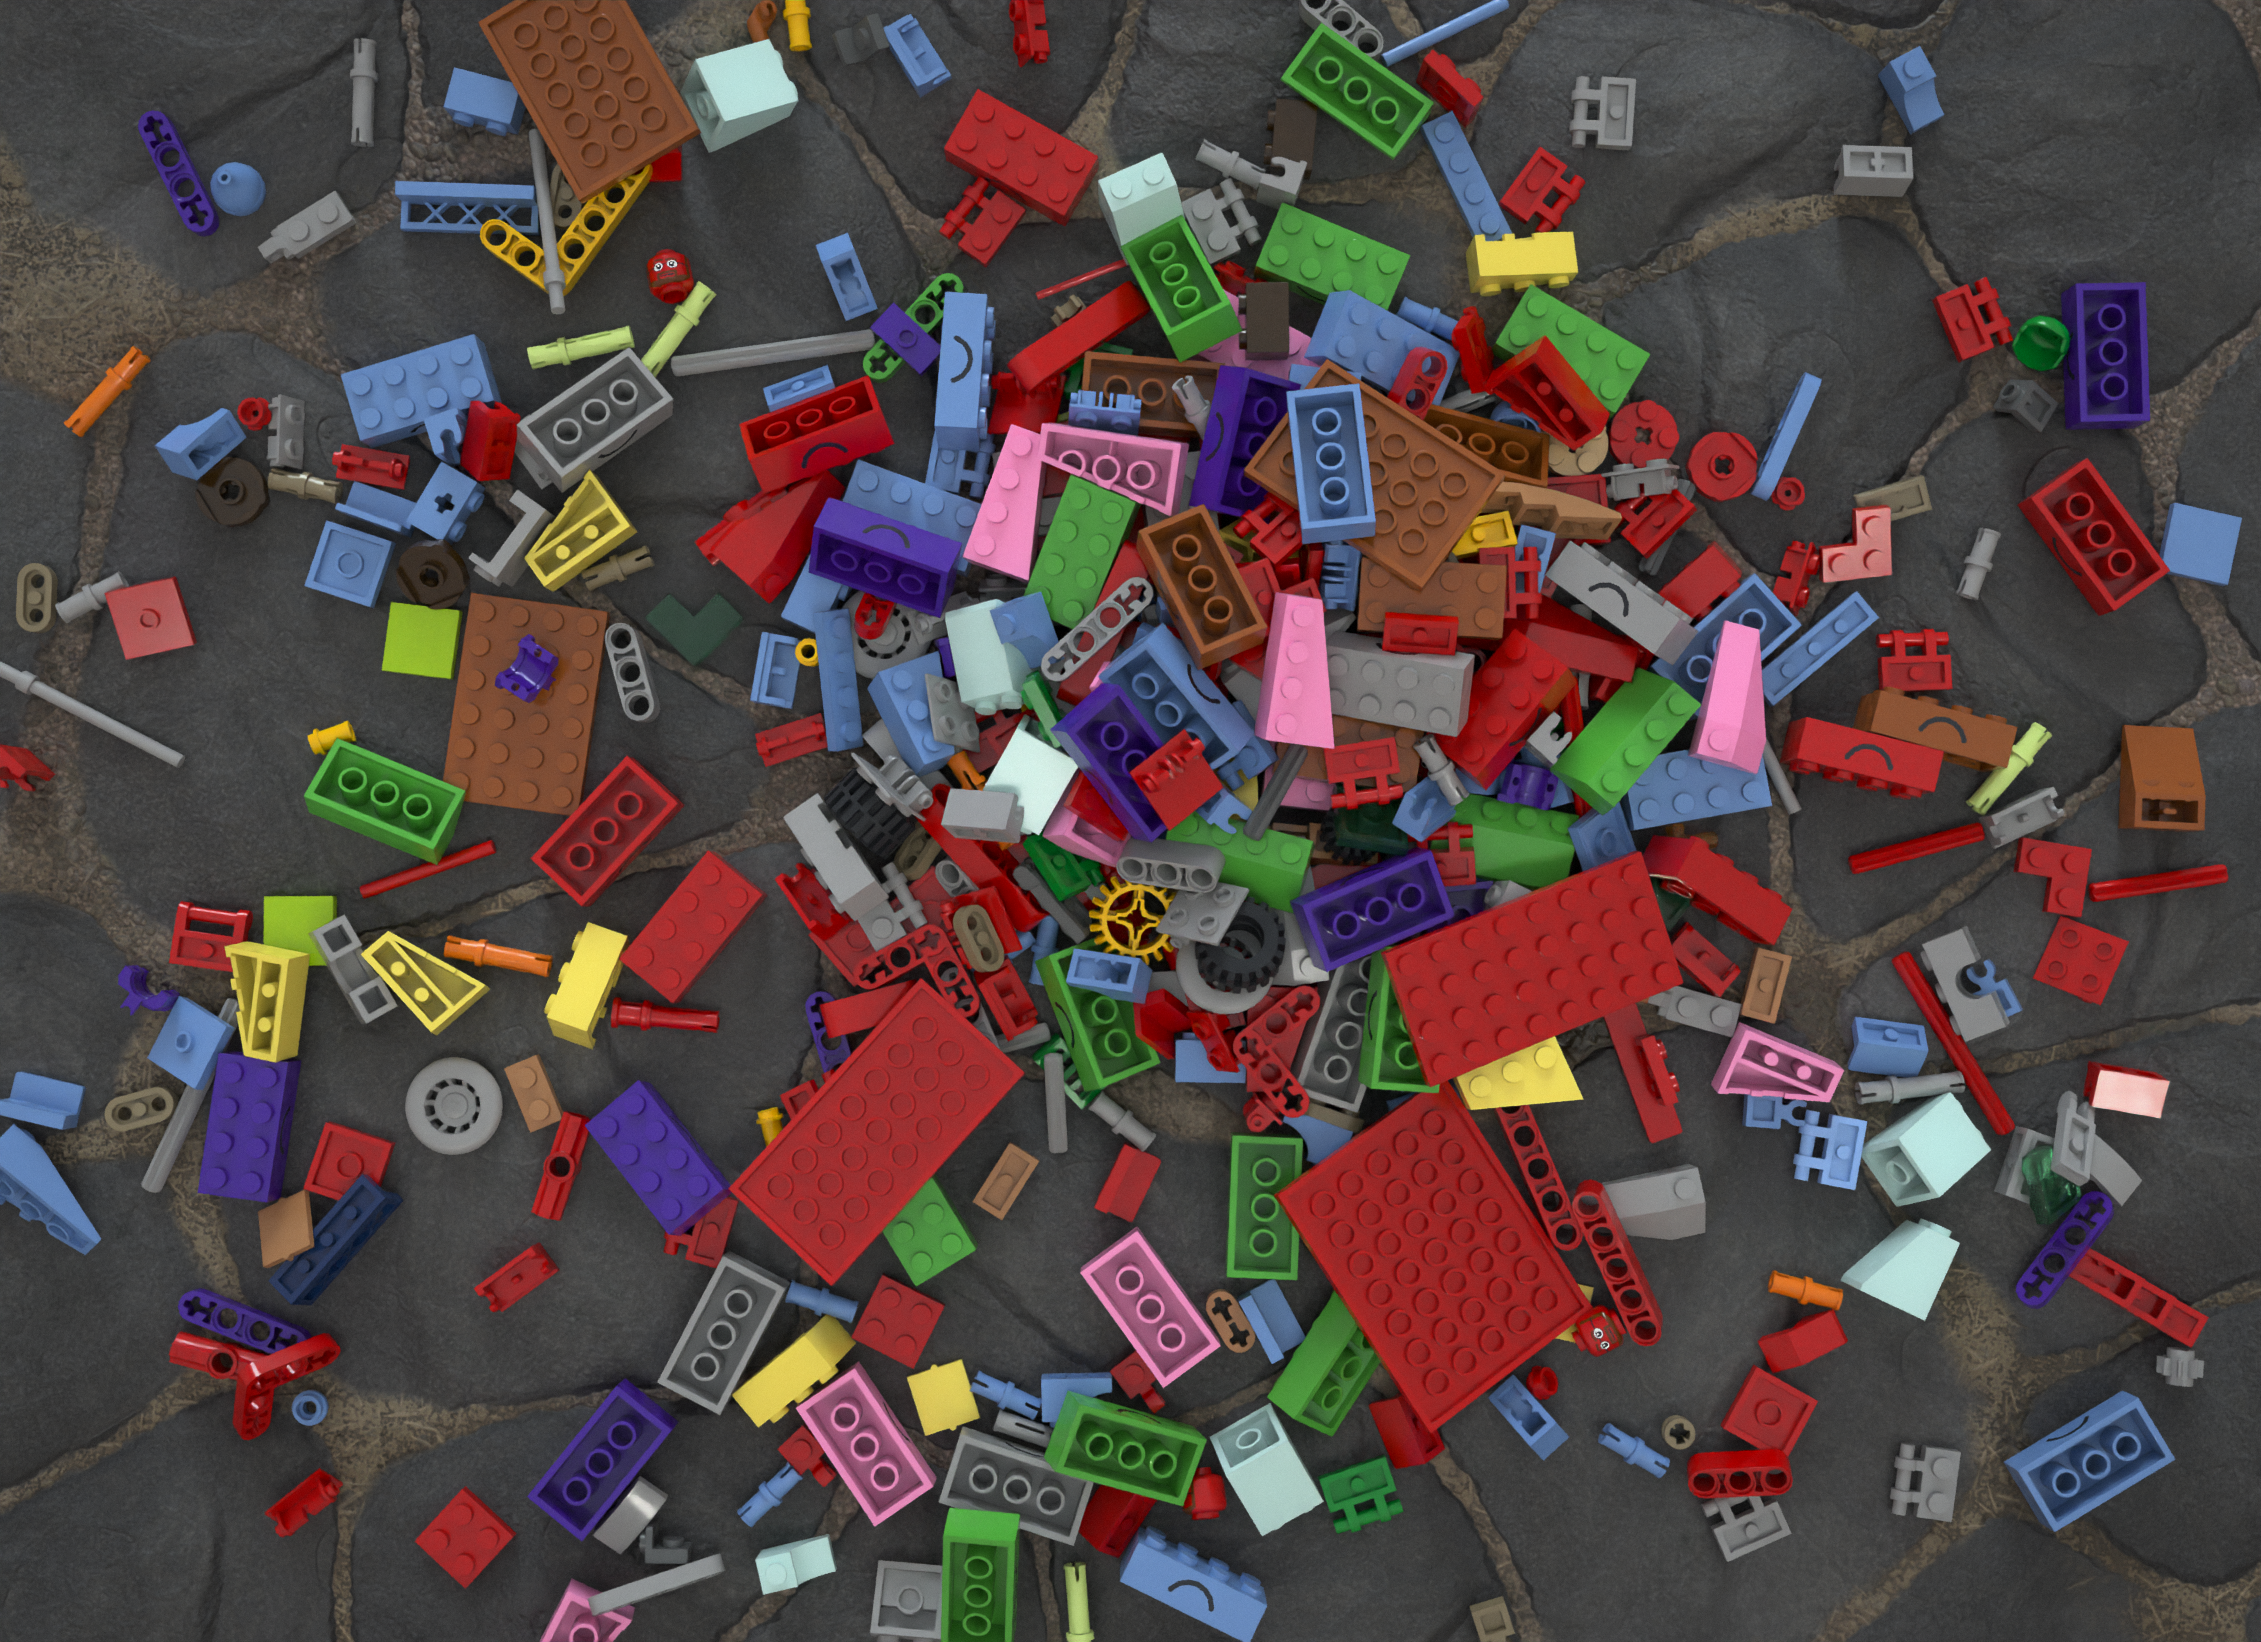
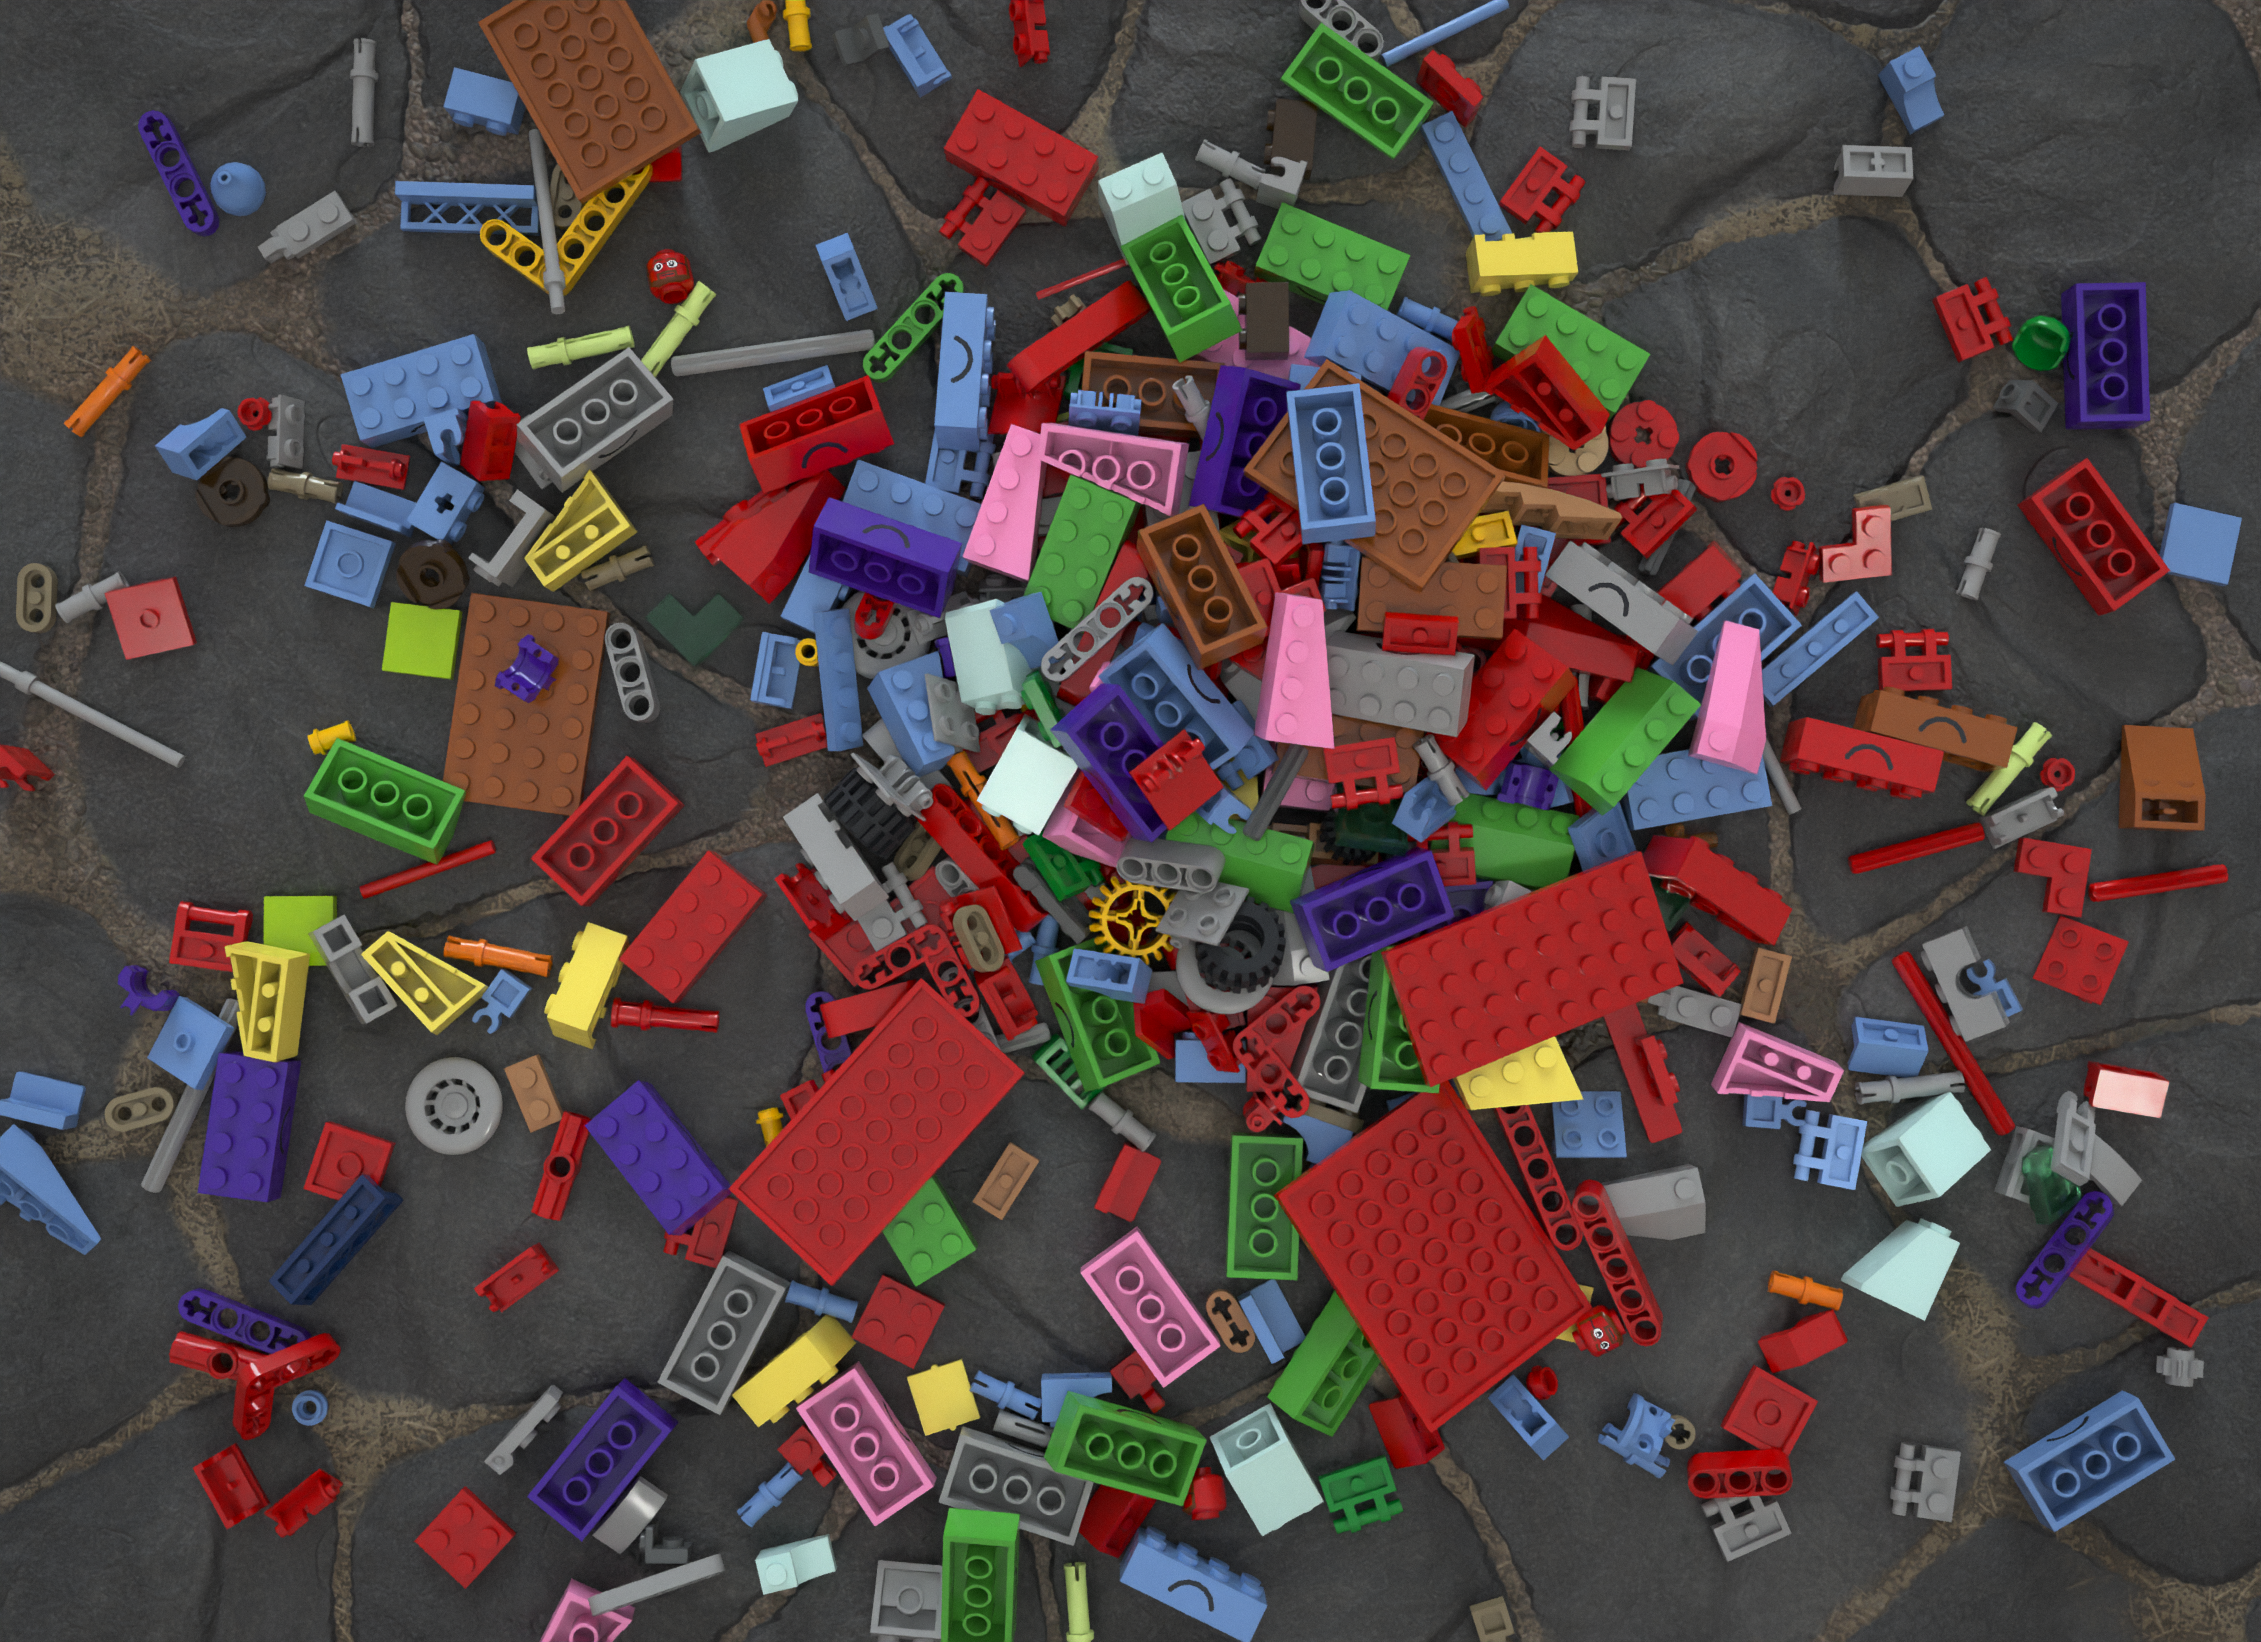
(231, 1485): none -> red hinge
(286, 1229): medium nougat piece -> none
(504, 997): none -> medium blue plate
(523, 1432): none -> light grey hinge
(907, 339): dark purple plate -> none
(983, 815): light grey hinge -> none
(1055, 1102): light grey axle -> none
(1589, 1126): none -> medium blue hinge
(1645, 1428): none -> medium blue piece
(1785, 436): medium blue beam -> none
(2066, 771): none -> red plate

